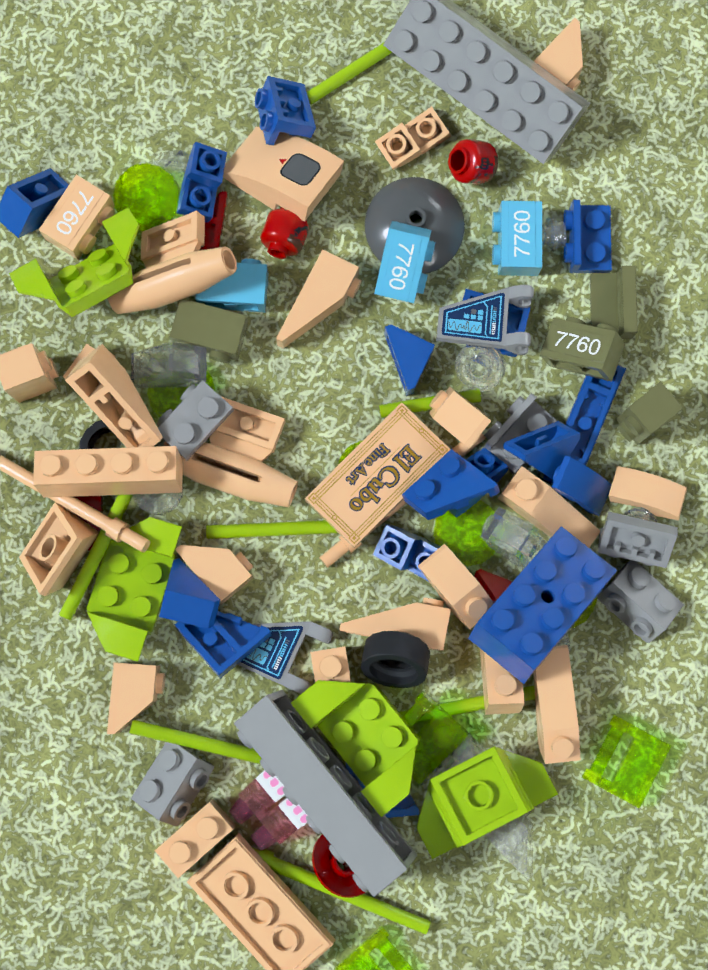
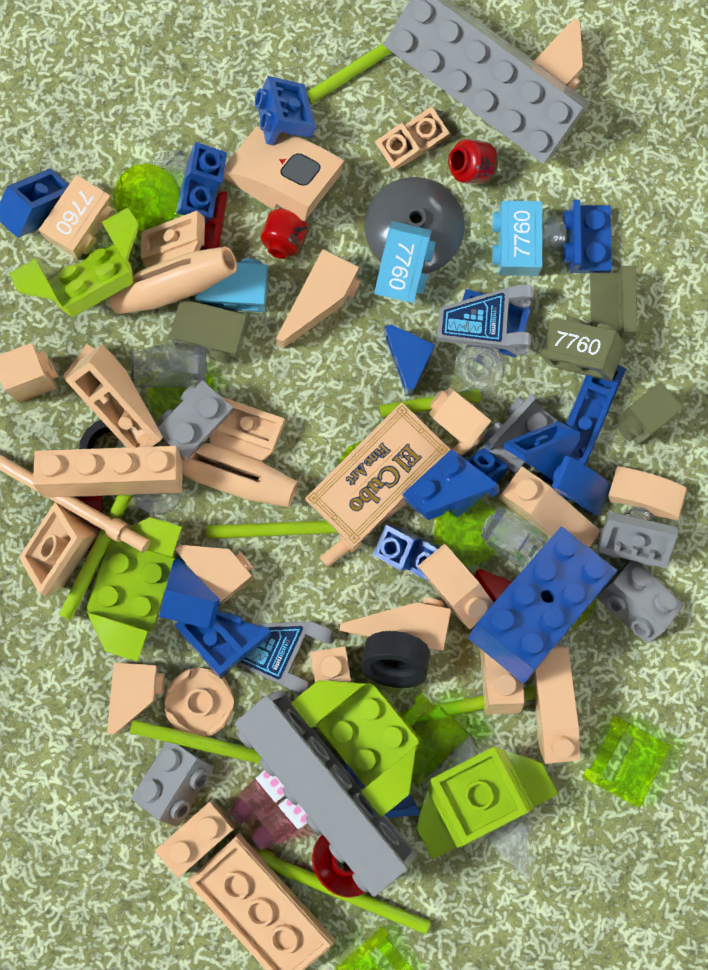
(211, 703): none -> light nougat tile

